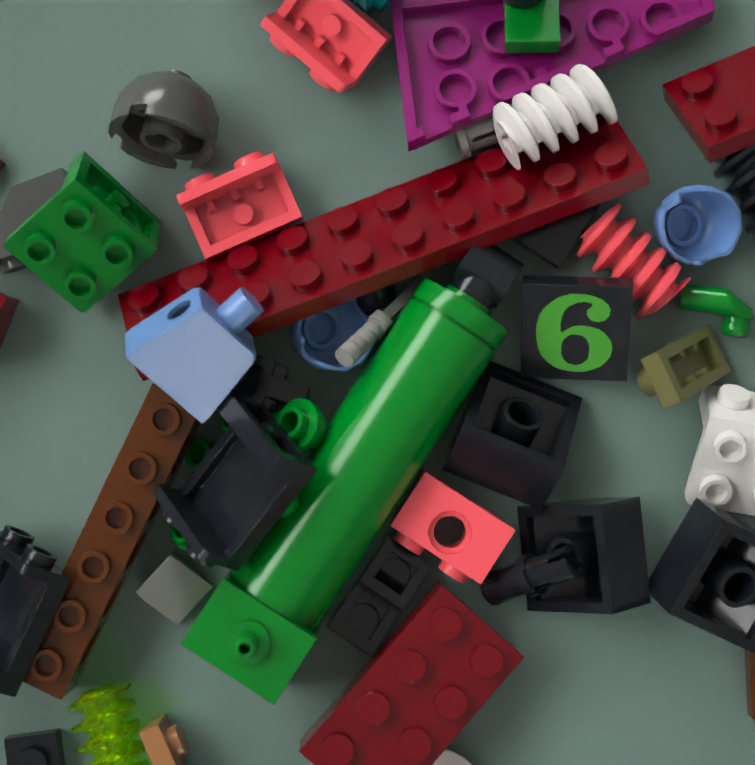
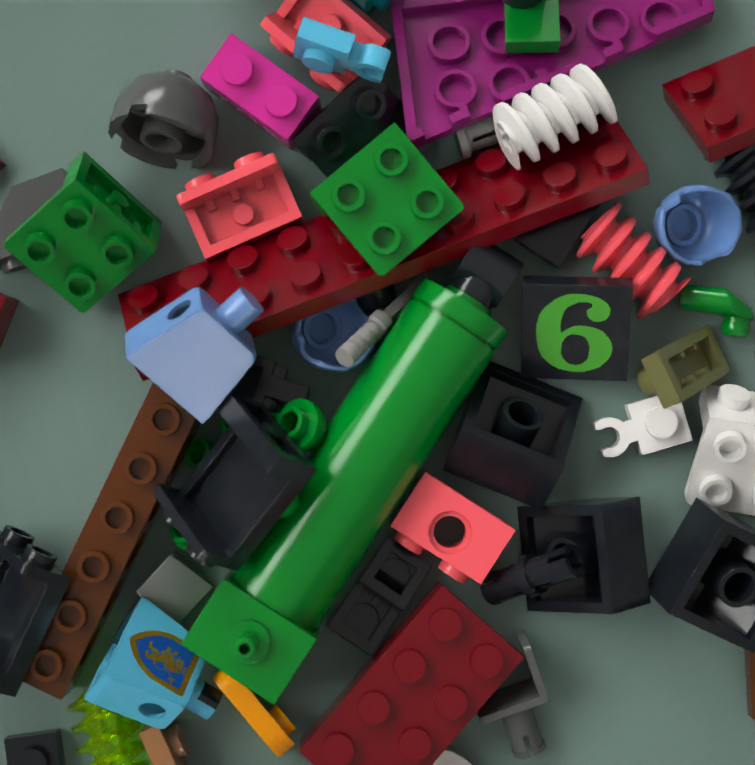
(150, 672): none -> medium azure torso
(260, 90): none -> dark pink brick
(270, 725): none -> light orange plate
(333, 49): none -> medium azure plate
(350, 124): none -> black hinge
(386, 200): none -> green bracket
(515, 706): none -> dark grey bracket
(647, 426): none -> white plate

